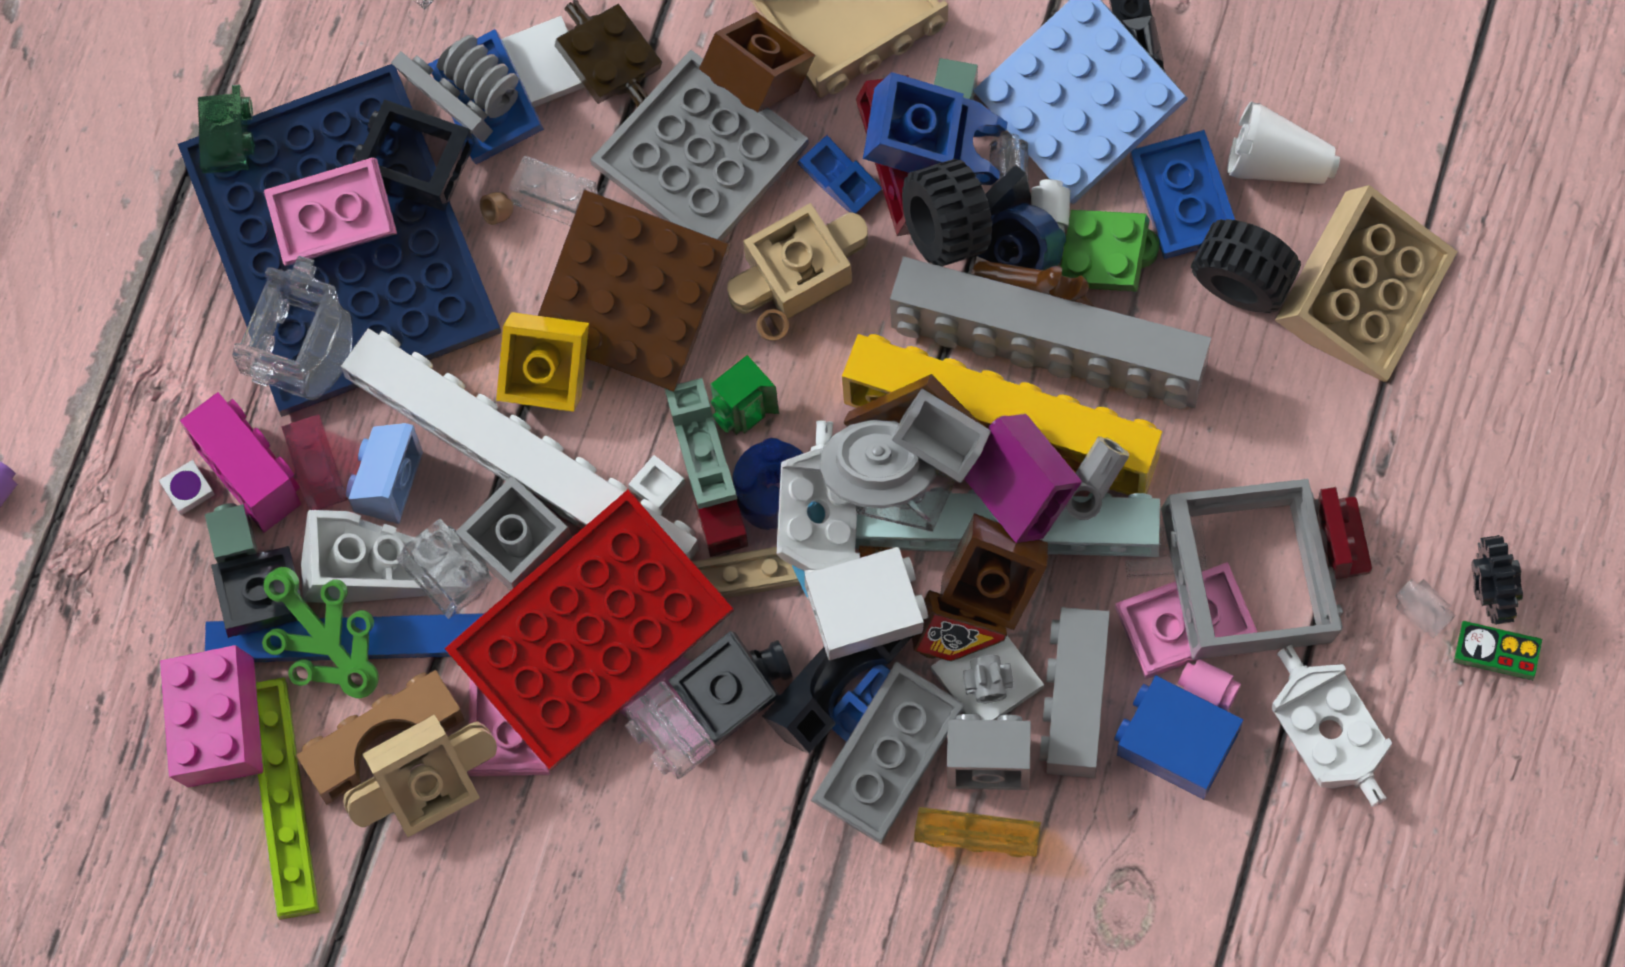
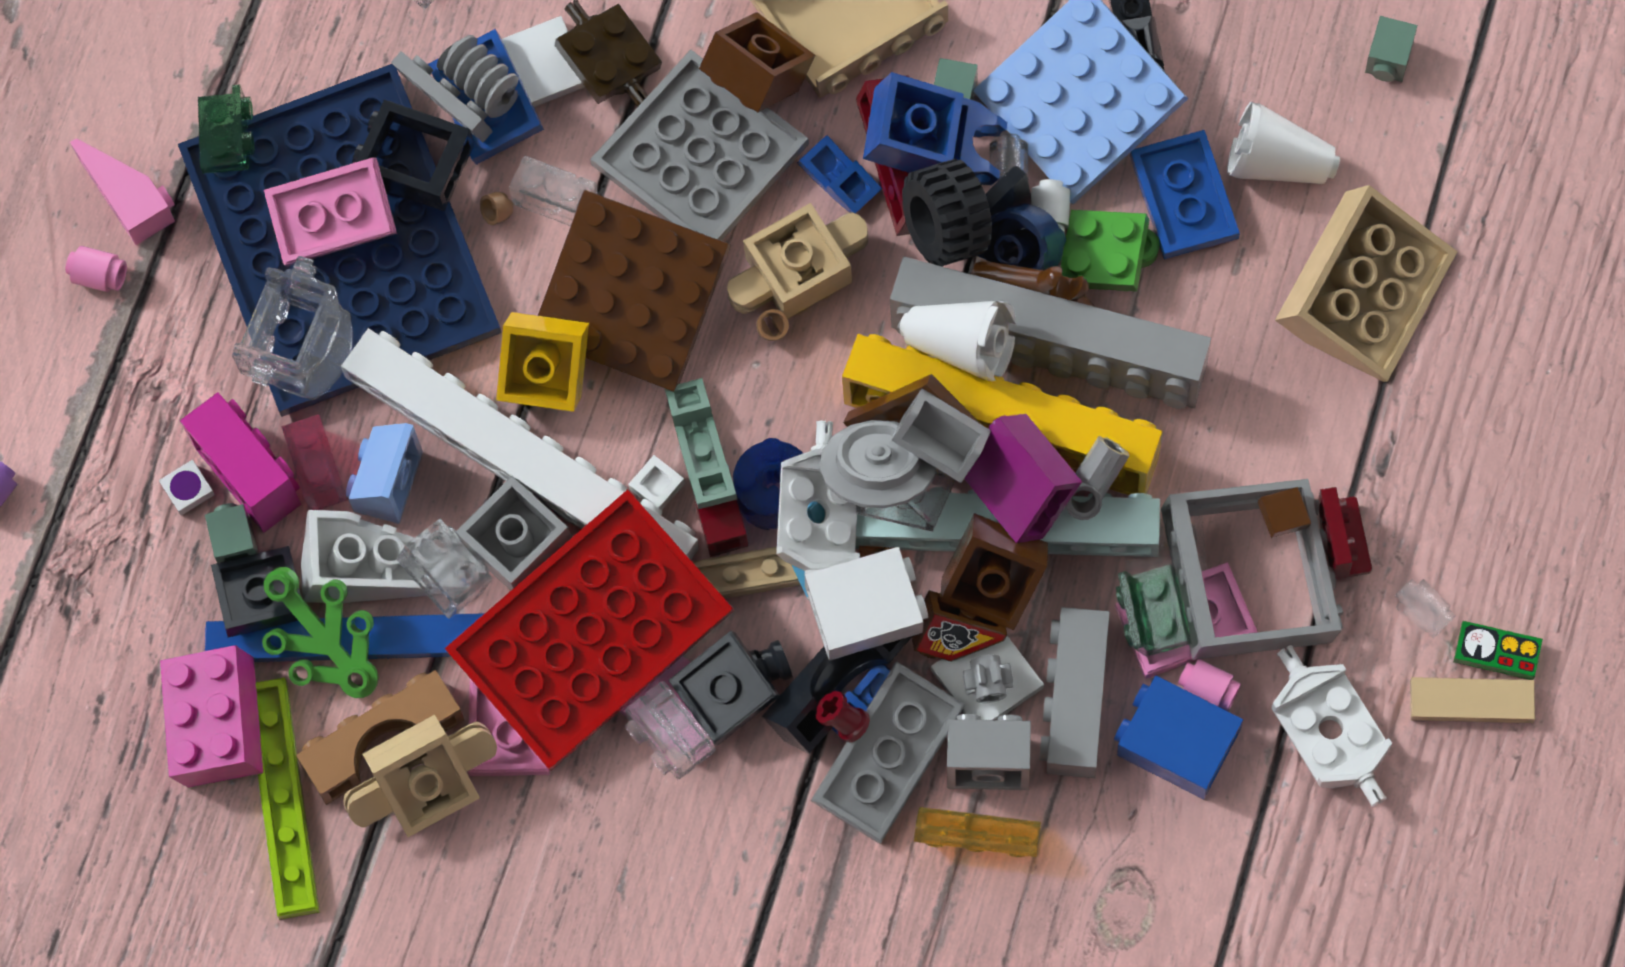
(96, 269): none -> bright pink brick
(128, 192): none -> bright pink slope
(743, 397): green window -> none
(839, 714): none -> dark red bush
(963, 335): none -> white cone
(1153, 610): none -> clear green bracket
(1246, 266): black tyre -> none
(1284, 512): none -> reddish brown tile
(1390, 49): none -> sand green brick
(1472, 700): none -> tan tile
(1497, 579): black gear -> none

